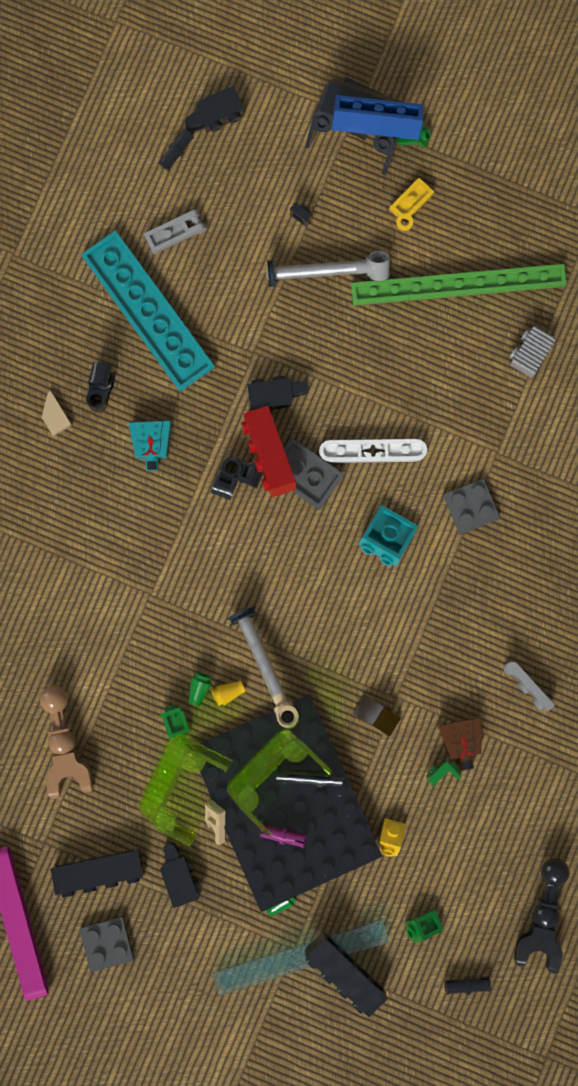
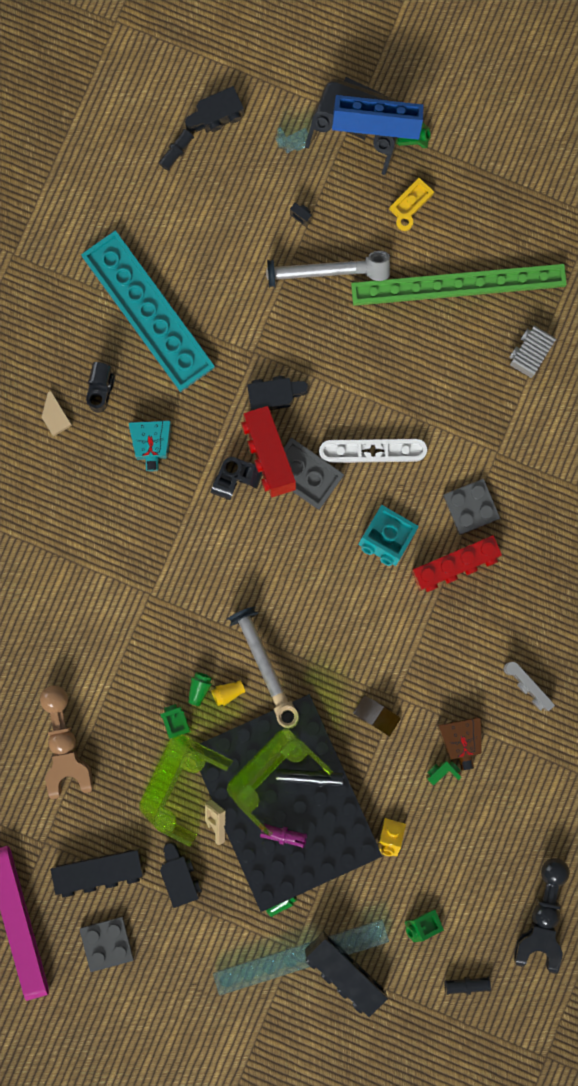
(174, 231): light grey plate -> none
(292, 142): none -> clear light blue bracket
(456, 563): none -> red brick

